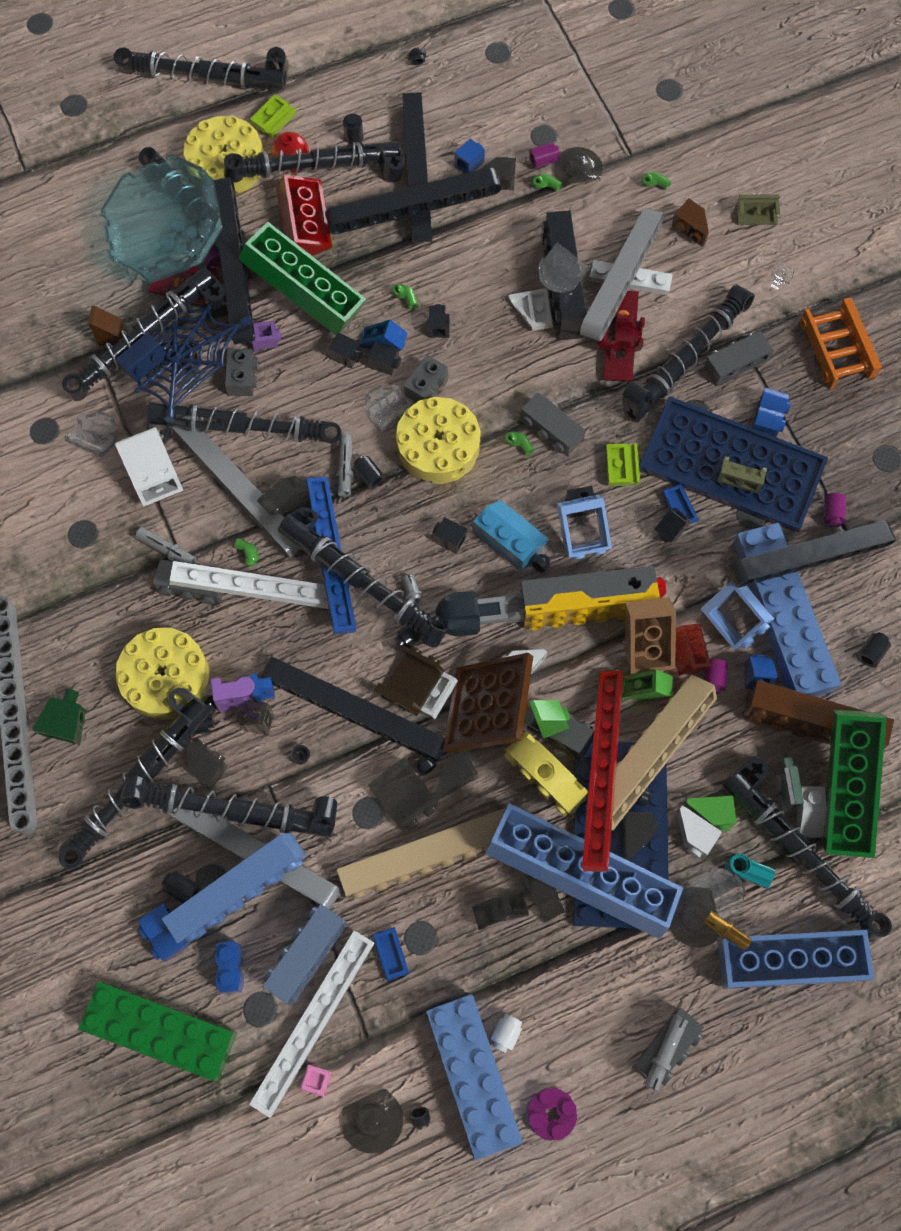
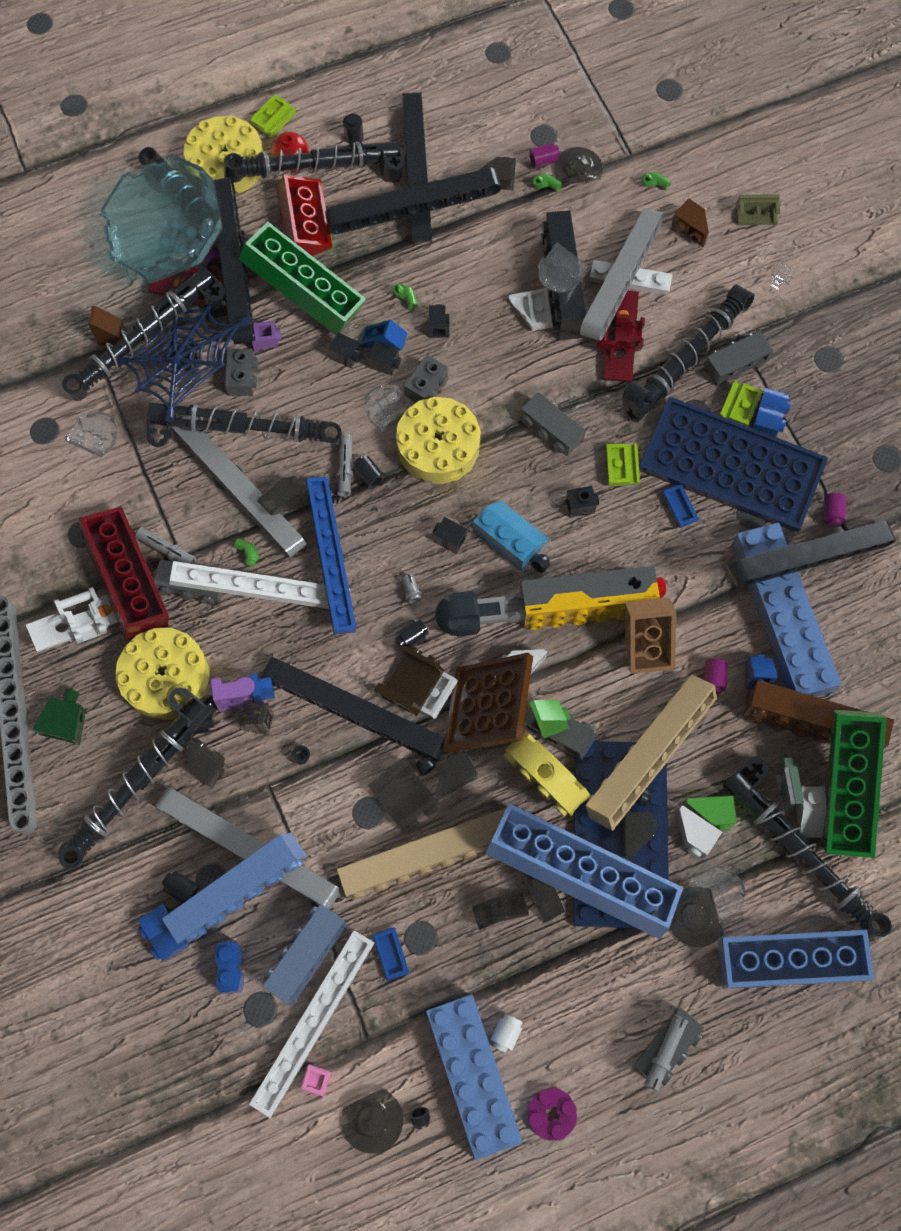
(80, 626): none -> white piece
(123, 572): none -> dark red brick
(141, 357): dark blue brick -> none
(149, 466): white slope -> none
(158, 1031): green brick -> none
(221, 72): black piece -> none
(286, 818): black piece -> none
(299, 529): black piece -> none
(416, 56): black plate -> none
(469, 156): blue brick -> none
(519, 440): bright green arm -> none
(578, 505): light blue window -> none
(603, 773): red plate -> none
(647, 686): bright green slope -> none
(672, 525): black brick -> none
(691, 650): clear red brick -> none
(712, 611): light blue window -> none
(727, 930): pearl gold axle -> none
(741, 403): none -> lime plate
(741, 476): olive hinge -> none
(751, 871): teal piece -> none
(854, 330): orange fence -> none
(874, 649): black brick -> none

